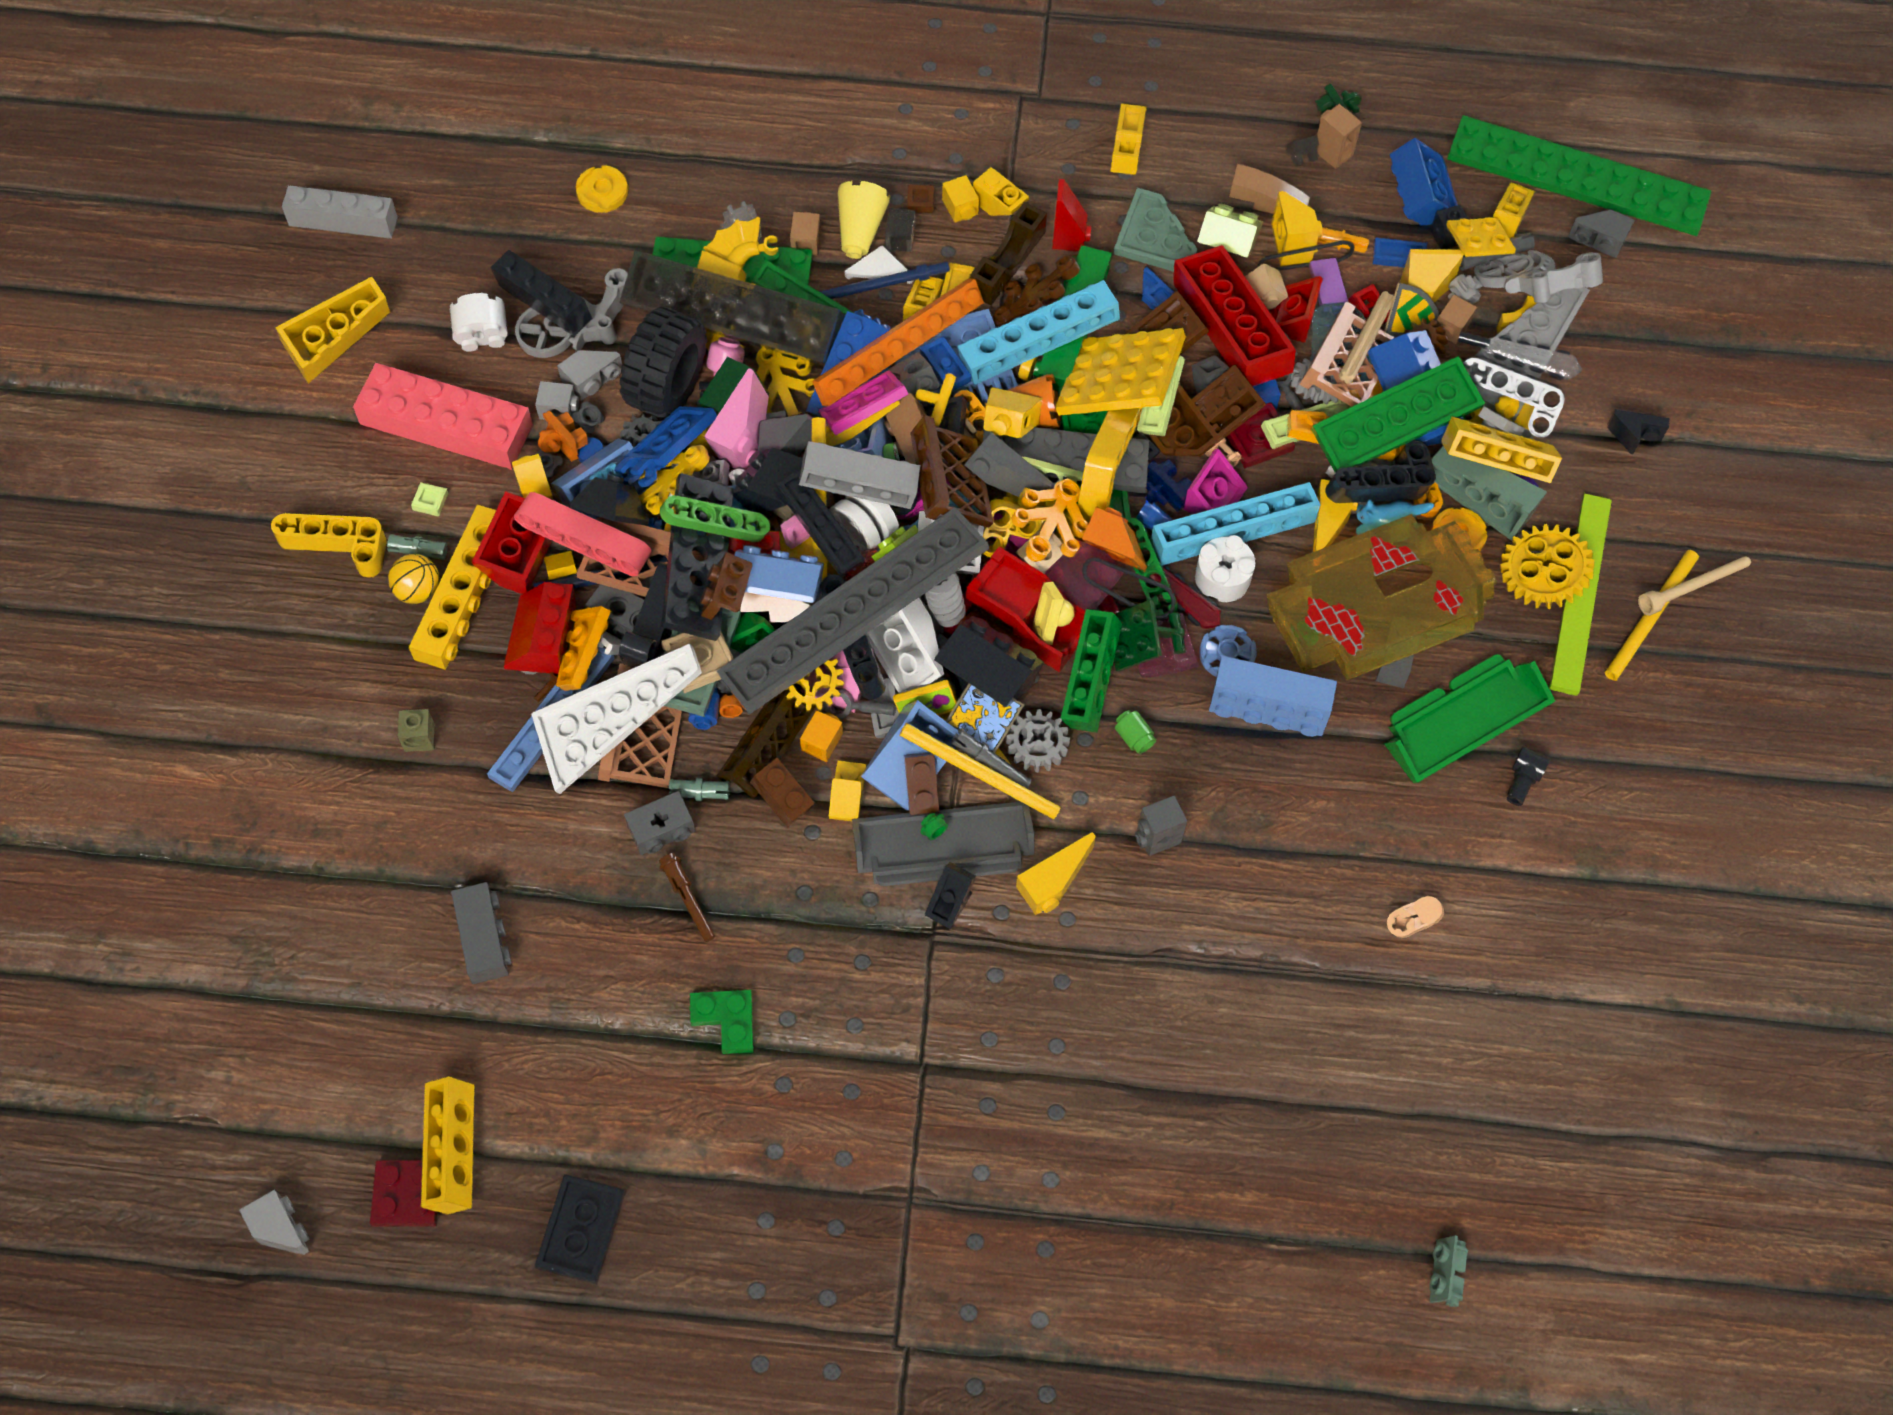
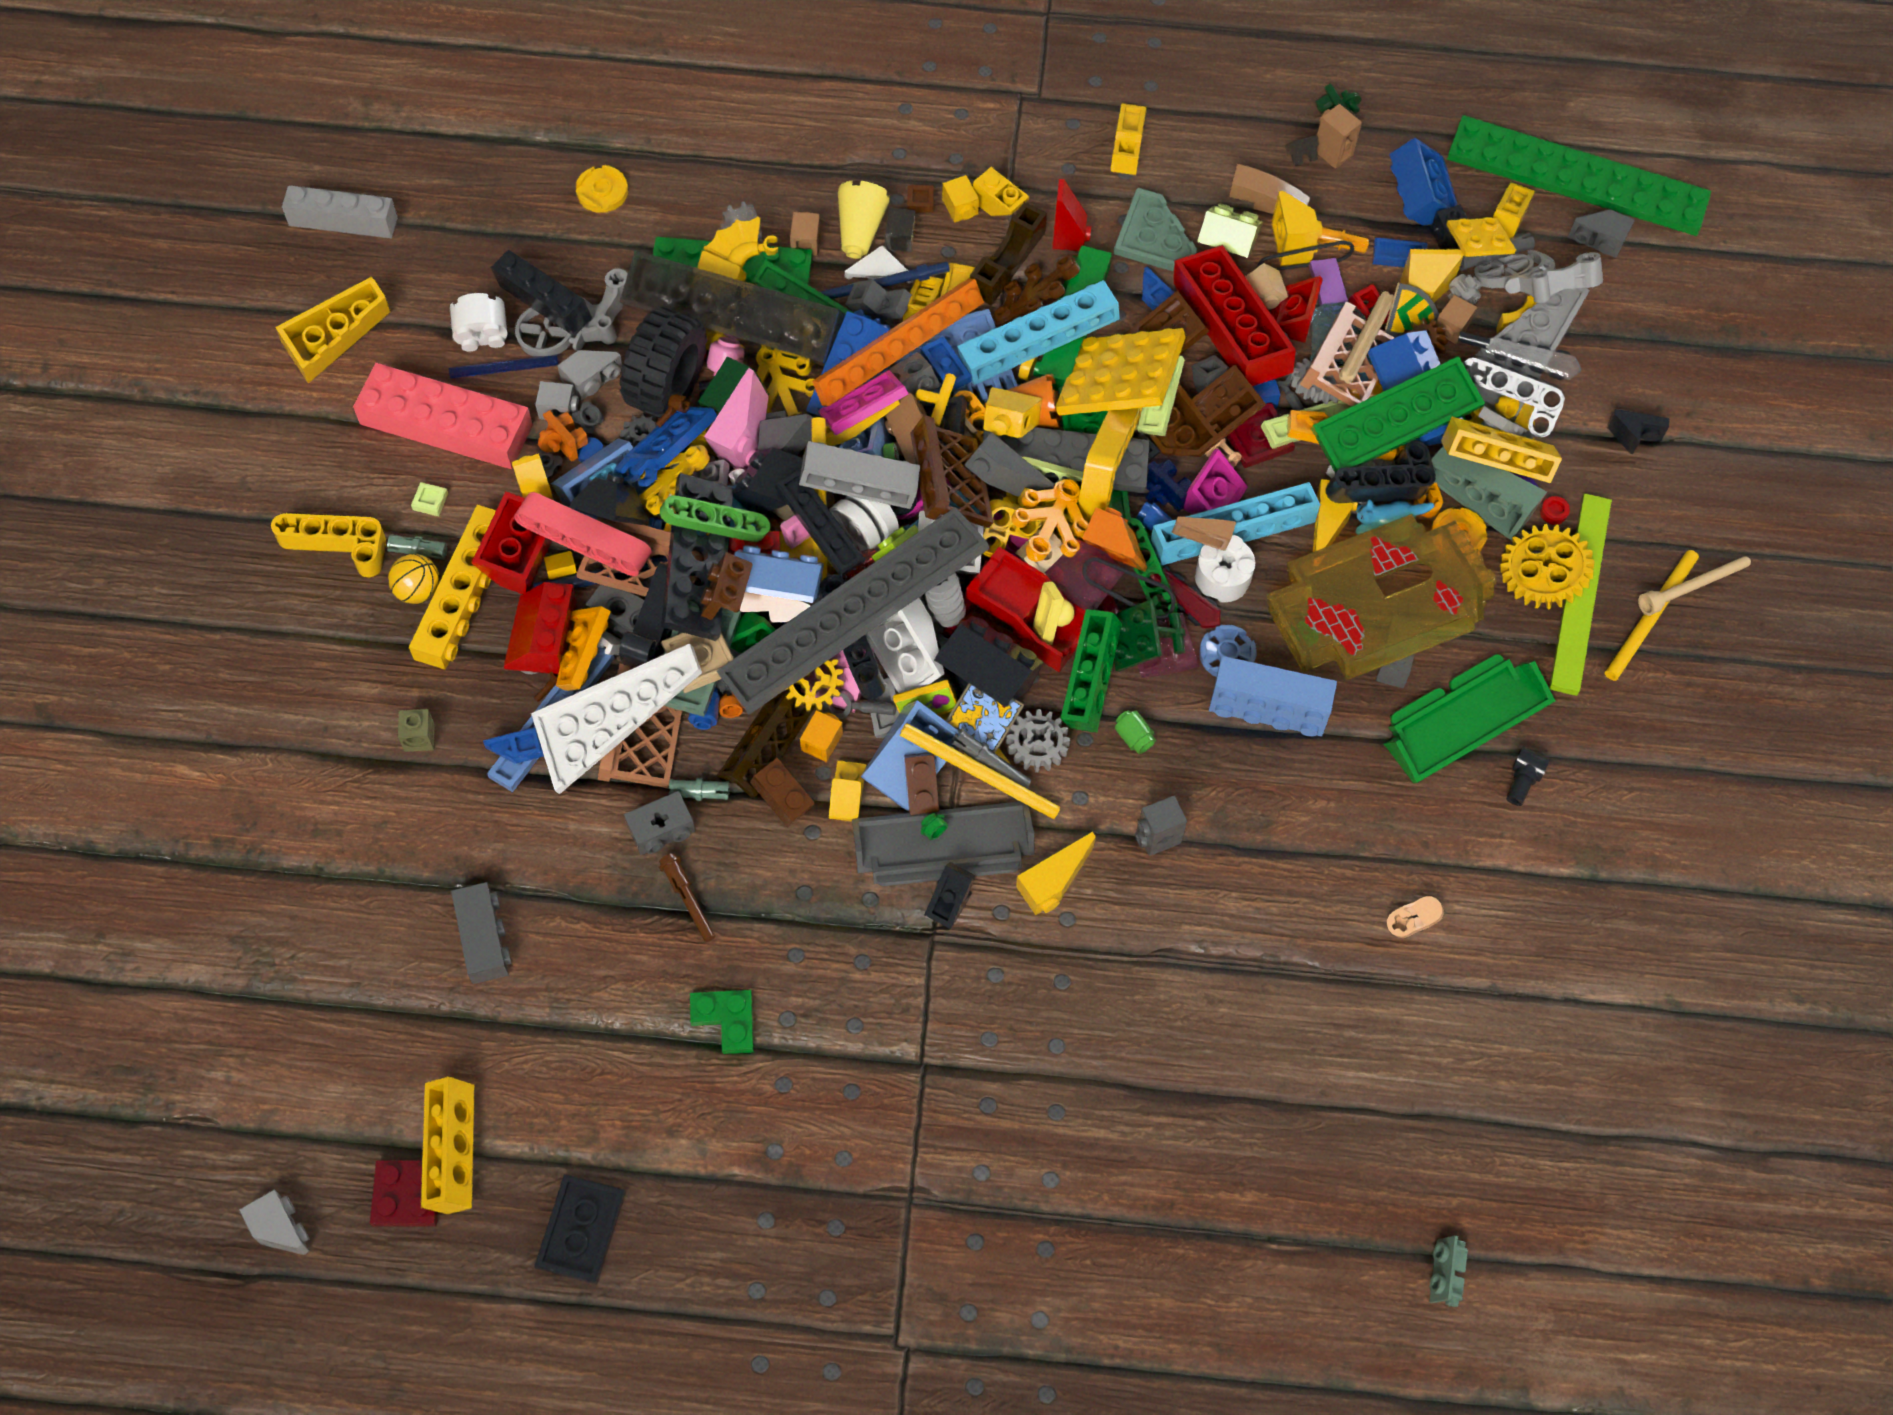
(503, 366): none -> clear blue bar
(516, 746): none -> blue tile
(675, 403): none -> reddish brown hand
(878, 302): none -> dark grey brick
(1205, 531): none -> medium nougat slope
(1554, 510): none -> red tile

